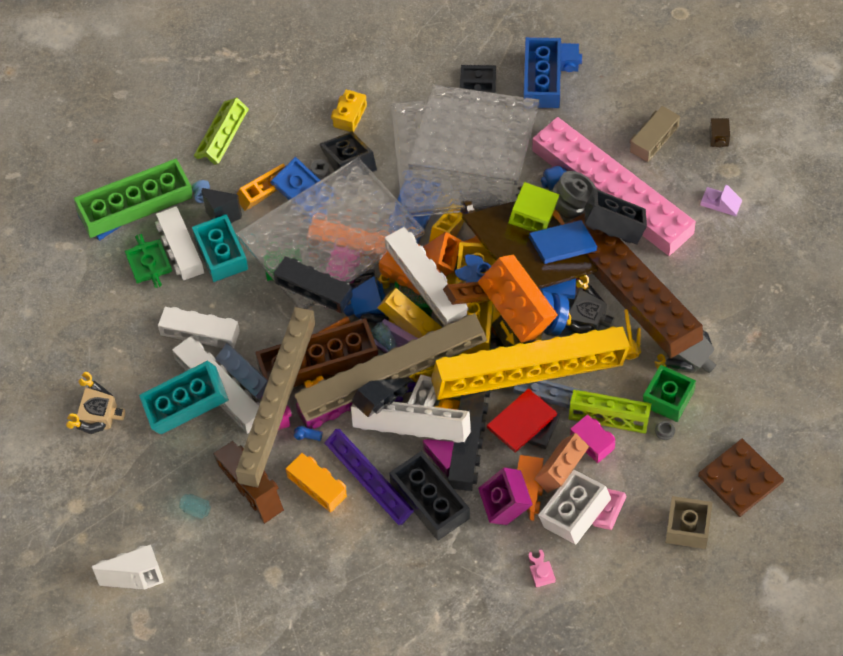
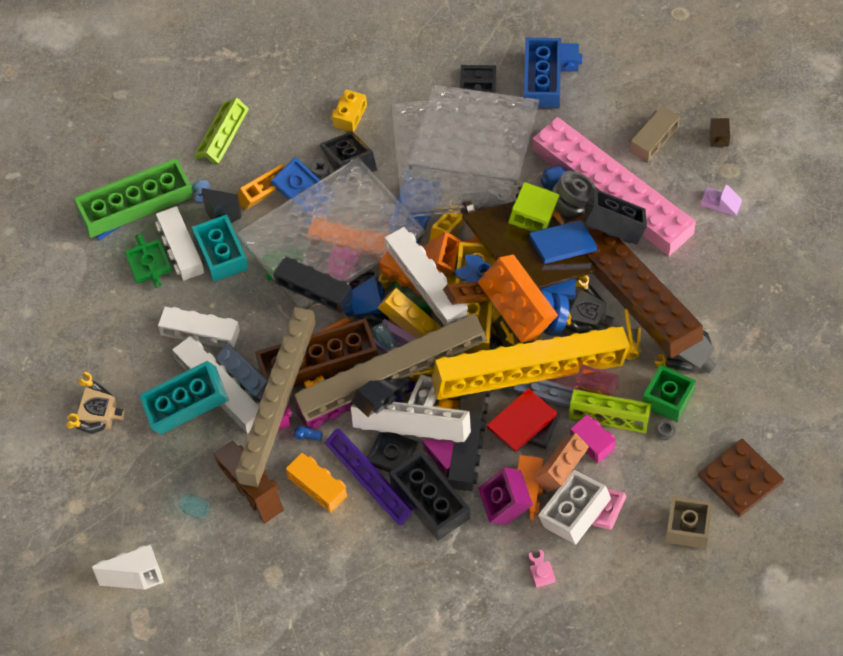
(391, 451): none -> black tile
(596, 381): none -> clear pink brick

